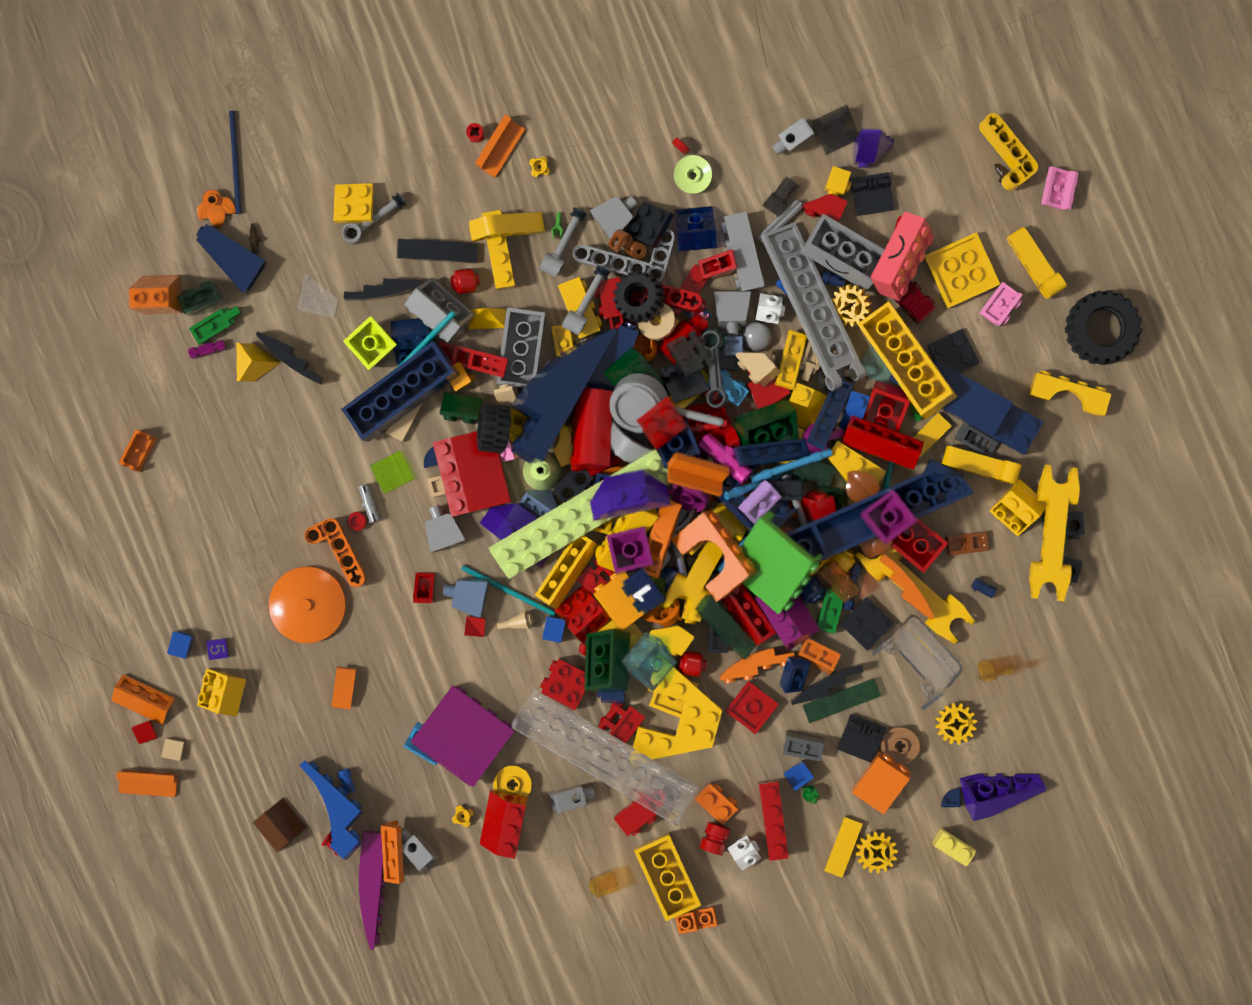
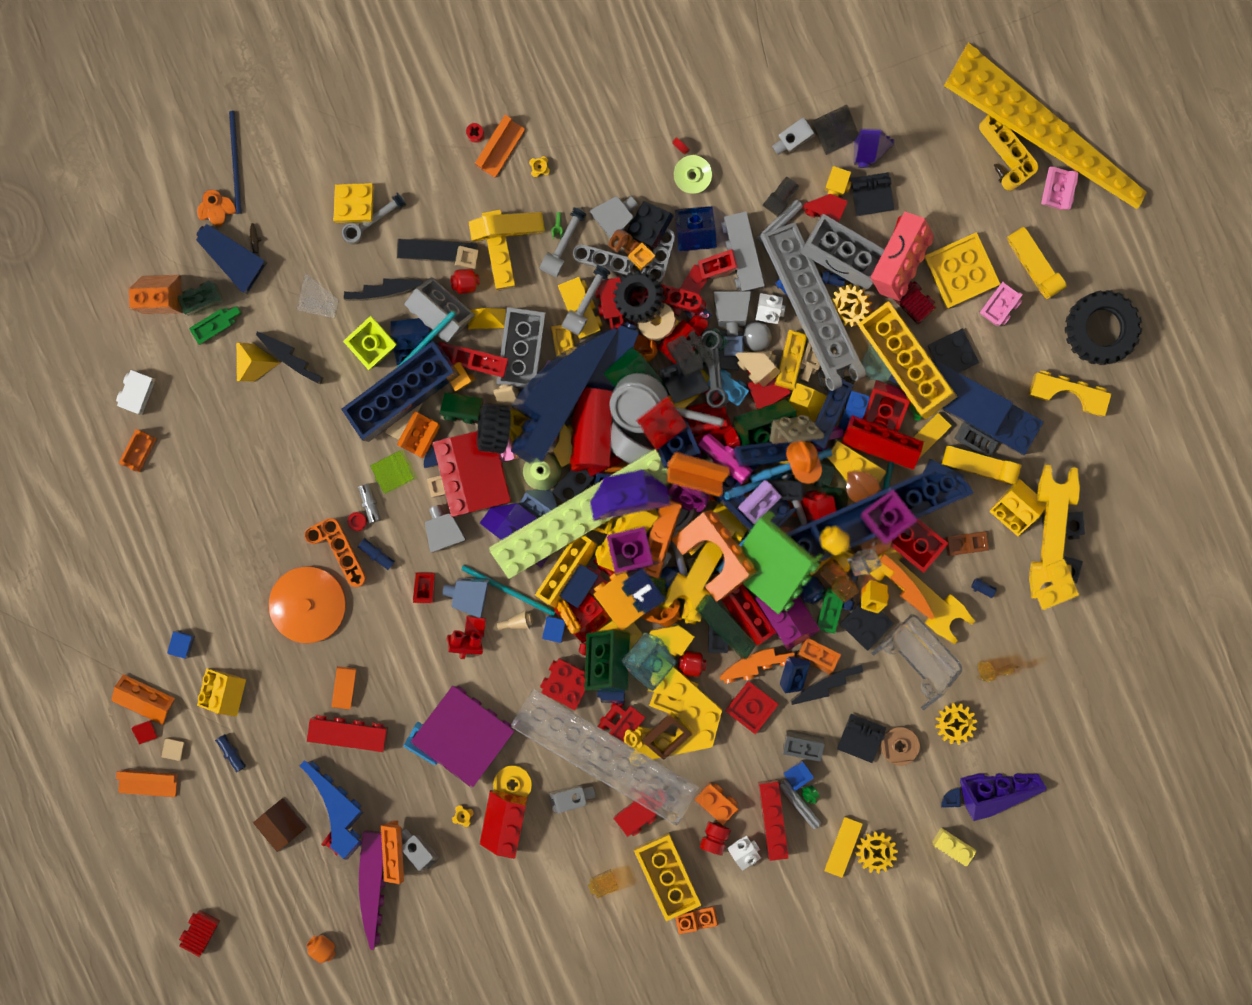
(135, 392): none -> white brick
(199, 933): none -> red brick
(206, 349): magenta axle -> none
(217, 649): dark purple tile -> none
(230, 753): none -> dark blue pin
(321, 949): none -> orange head
(346, 779): blue pin -> none
(347, 734): none -> red brick
(376, 554): none -> dark blue pin
(418, 434): none -> orange bracket
(464, 644): none -> red hips
(466, 257): none -> tan tile
(568, 616): none -> light orange axle
(579, 586): none -> dark blue slope
(628, 738): none -> yellow plate
(641, 256): none -> light orange plate
(670, 719): none -> reddish brown tile
(794, 430): none -> dark tan bracket
(799, 804): none -> light grey axle
(804, 461): none -> orange piece
(835, 540): none -> yellow head
(841, 700): clear green tile -> none
(864, 561): none -> clear brick
(874, 596): none -> yellow brick
(881, 782): orange brick -> none
(1002, 98): none -> yellow wing
(1061, 588): none -> yellow plate

